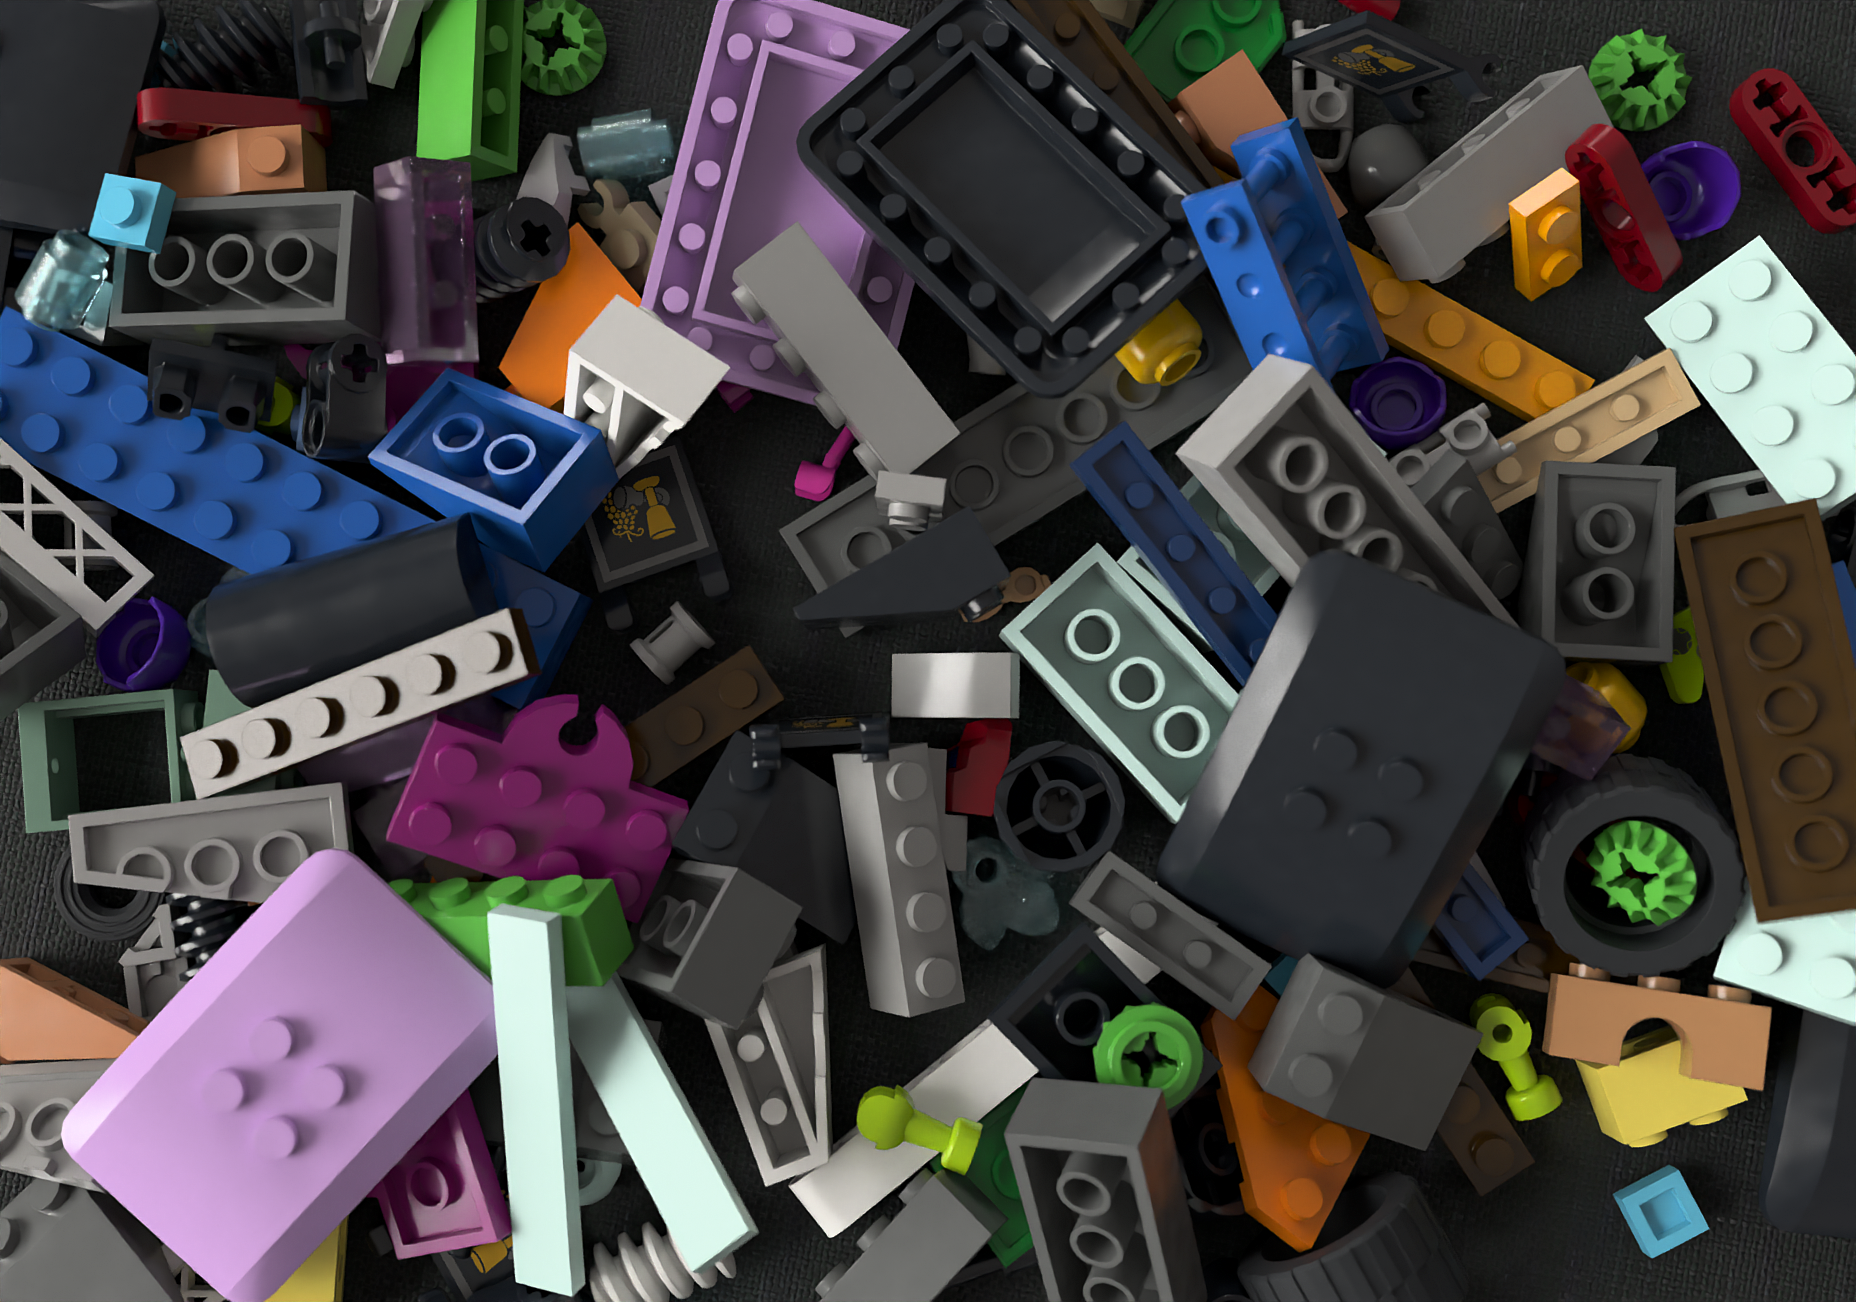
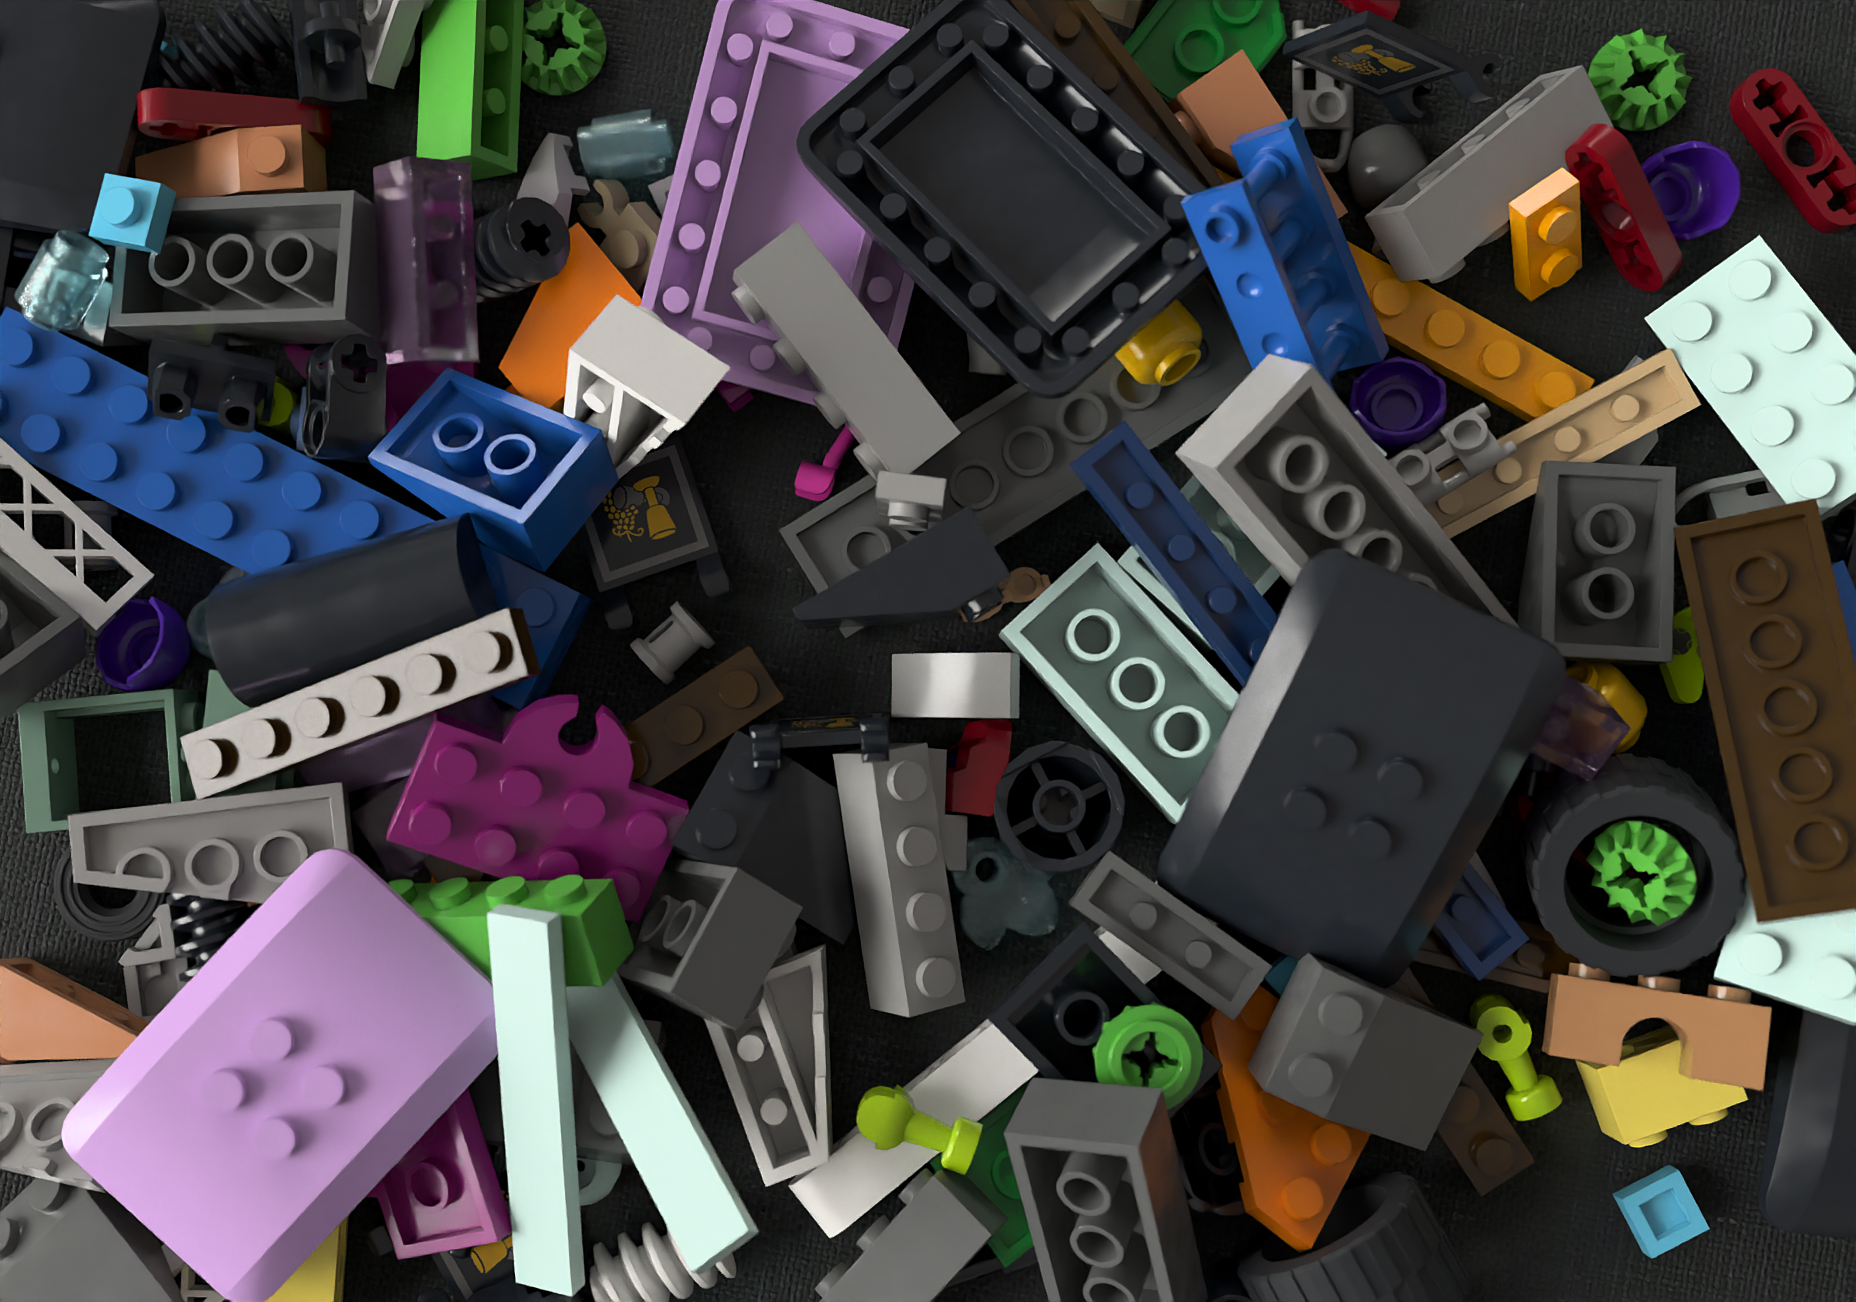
(1469, 520): dark grey plate -> none

